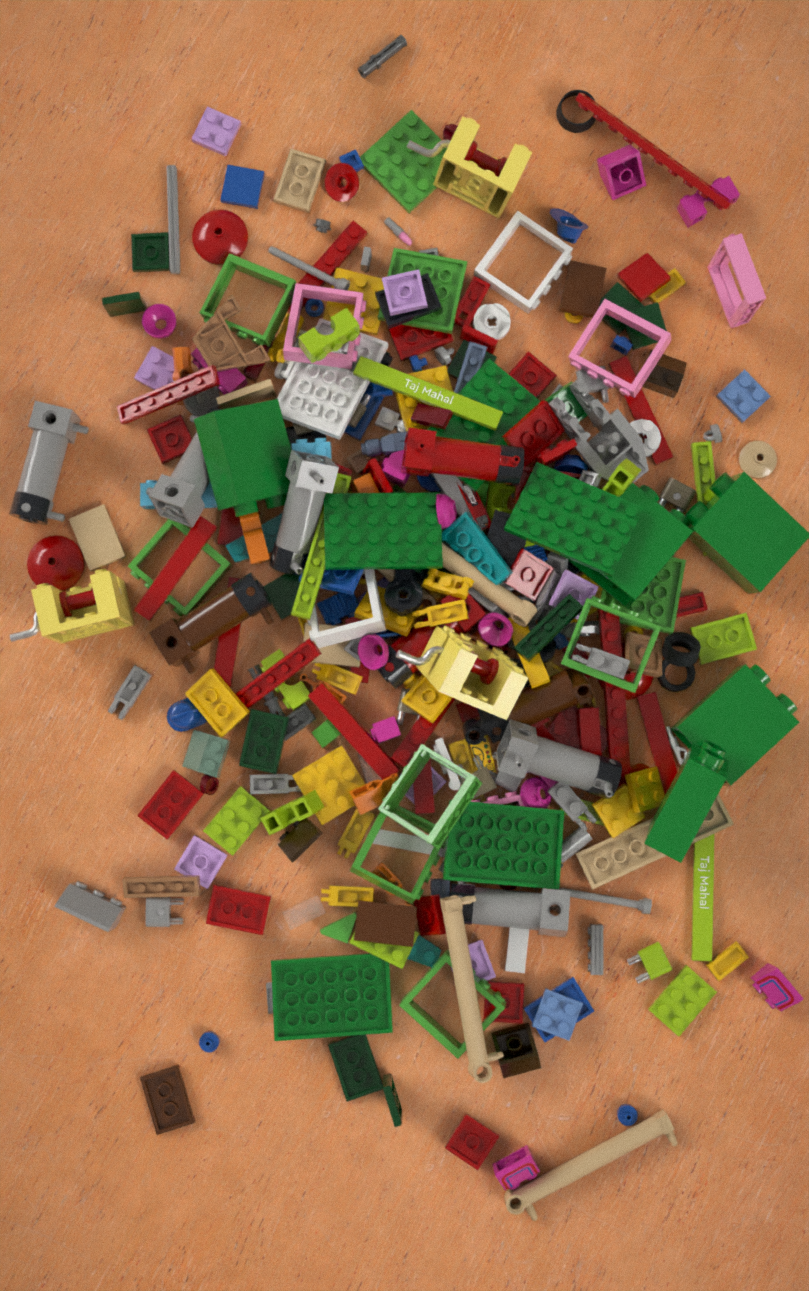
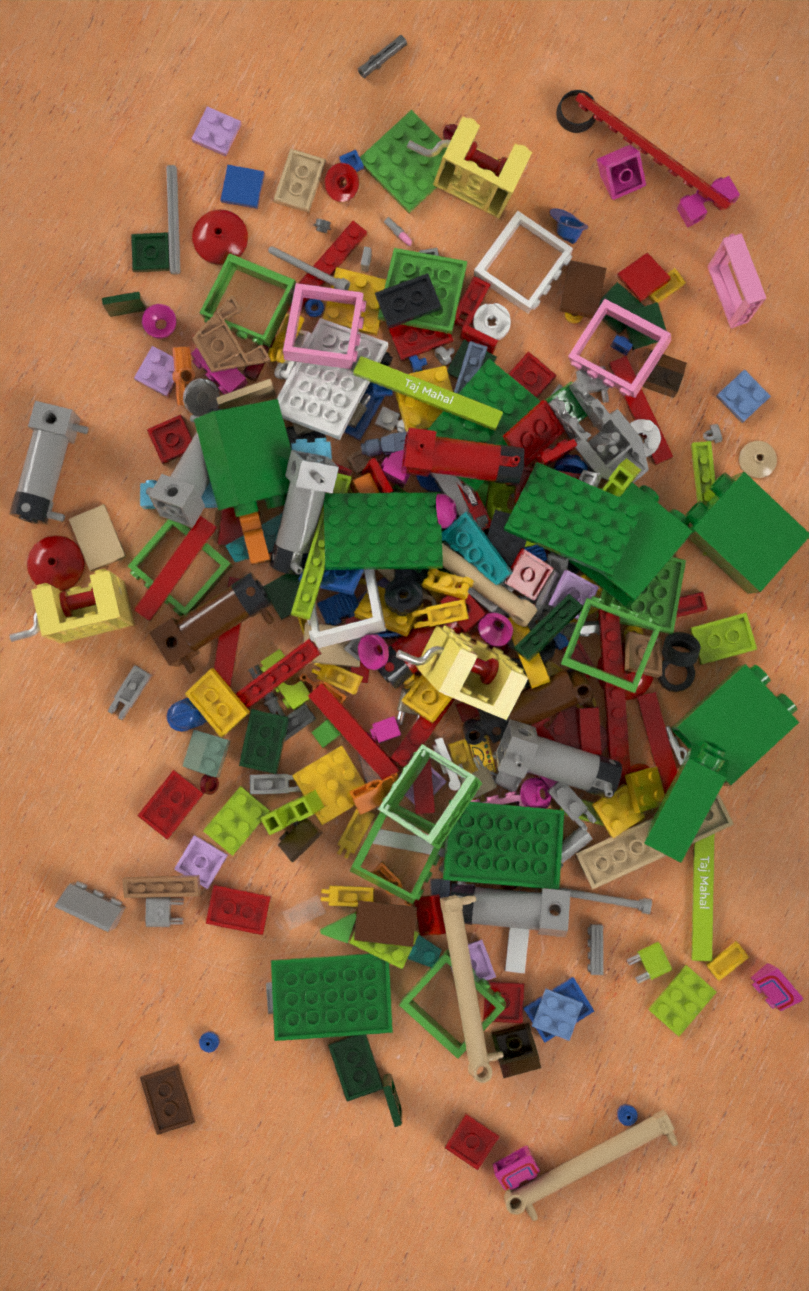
(168, 395): tile -> none
(318, 346): lime arch -> none
(404, 292): lavender plate -> none
(431, 416): dark red tile -> none
(603, 661): light grey hinge -> none
(676, 495): dark tan piece -> none

